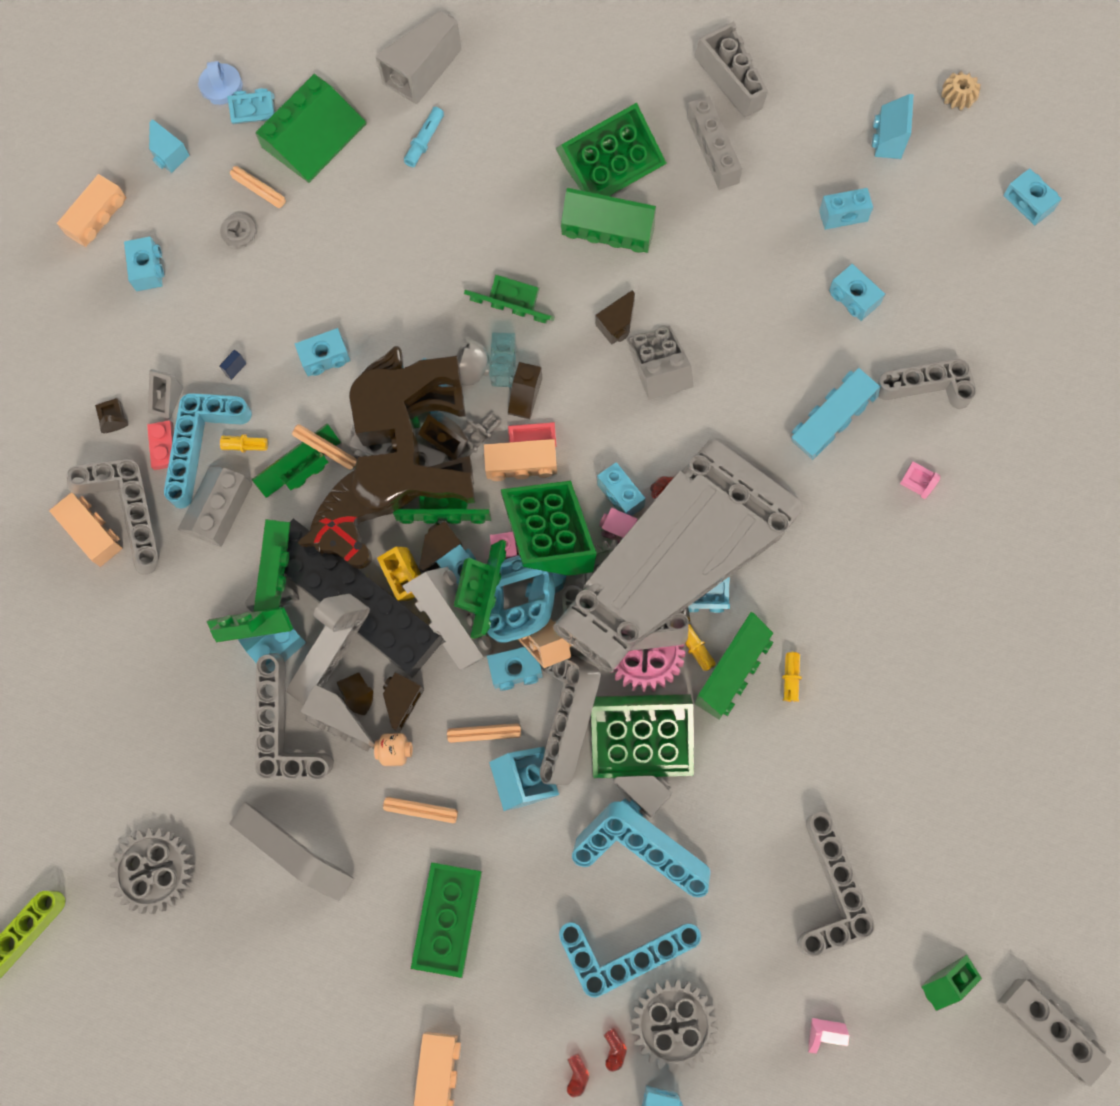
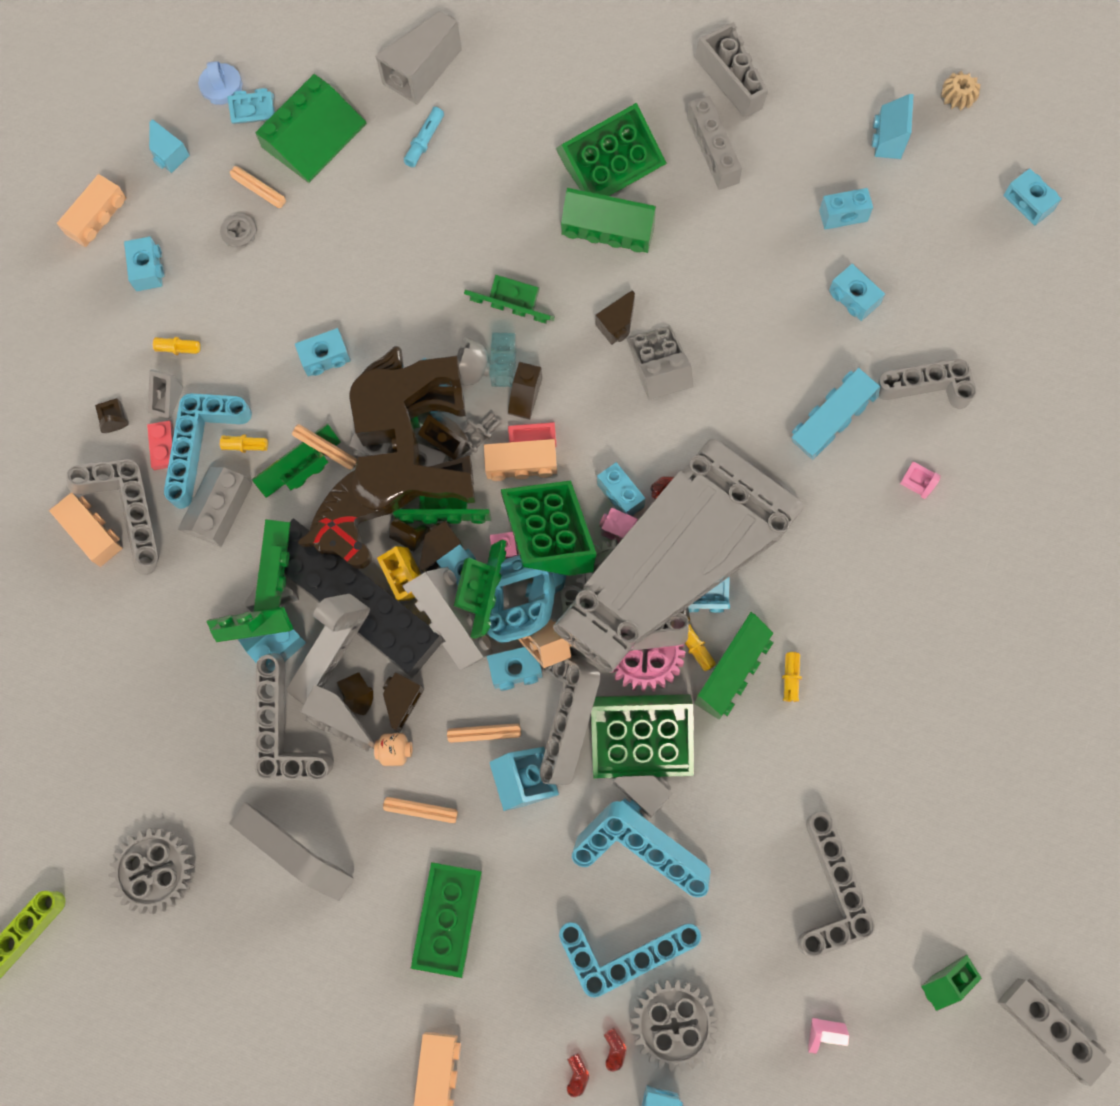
(176, 345): none -> yellow axle
(232, 364): dark blue tile -> none
(407, 535): none -> dark brown tile

